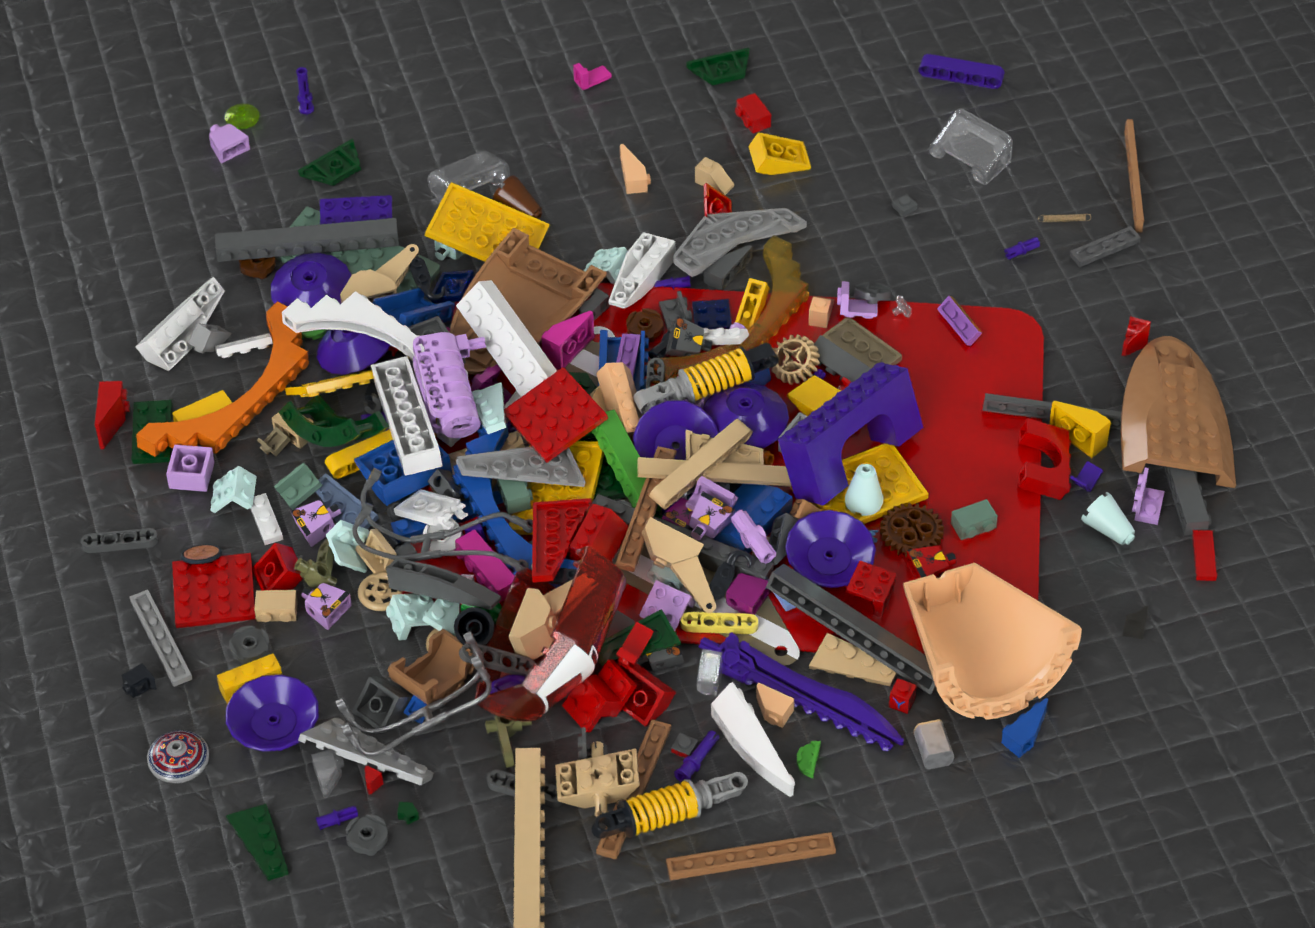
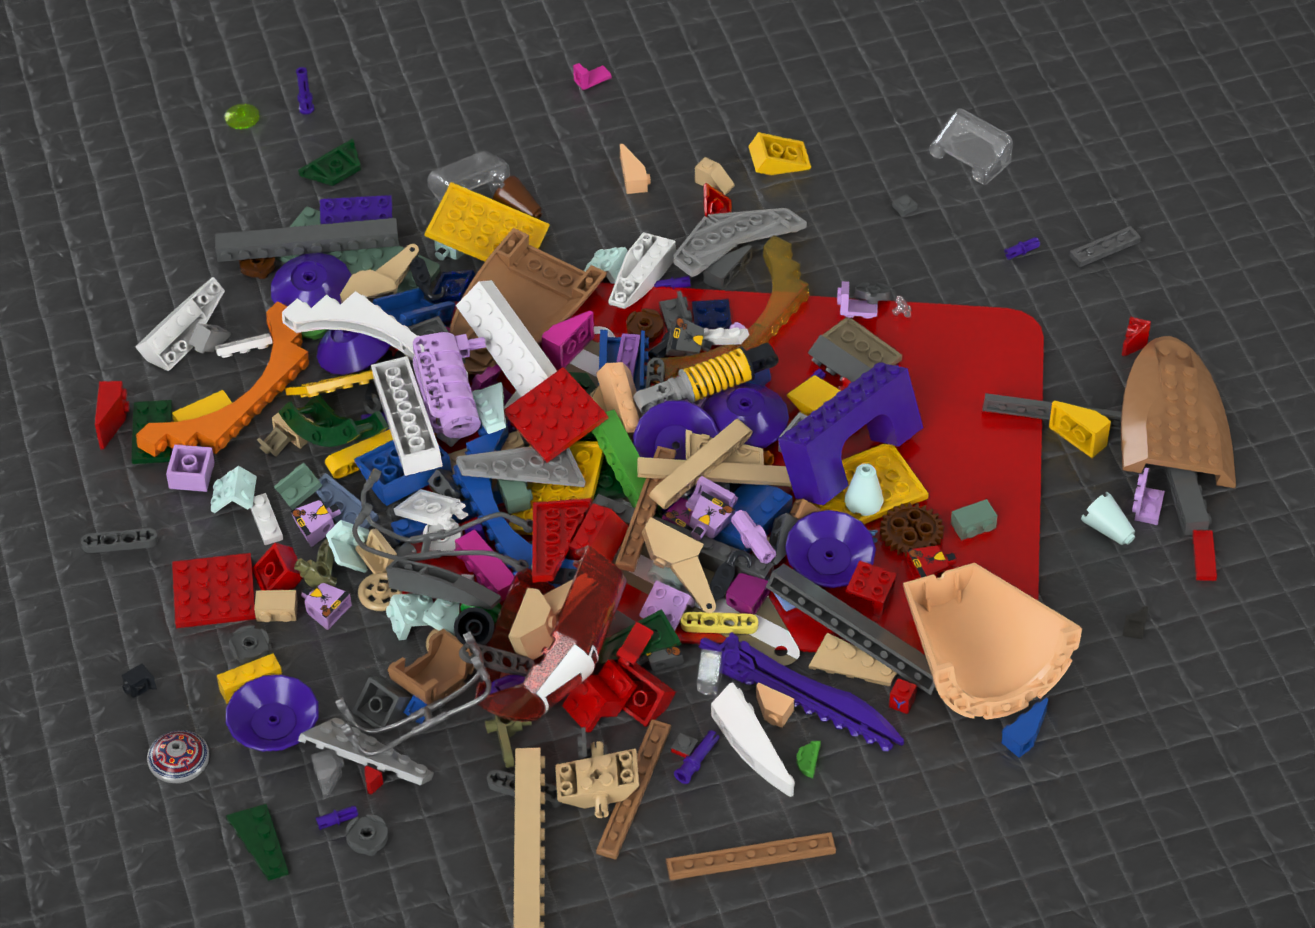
(160, 638): light grey plate -> none
(201, 554): nougat wheel -> none
(228, 142): lavender torso -> none
(407, 812): dark green piece -> none
(596, 303): dark grey leg -> none
(667, 805): piece -> none
(721, 67): dark green wing -> none
(752, 302): yellow slope -> none
(753, 113): red brick -> none
(804, 347): tan gear -> none
(820, 311): light nougat slope -> none
(933, 744): flat silver piece -> none
(959, 320): medium lavender plate -> none
(961, 71): dark purple beam -> none
(1055, 443): red arch -> none
(1066, 217): tan piece -> none
(1088, 476): dark purple bracket -> none
(1134, 176): medium nougat tile -> none

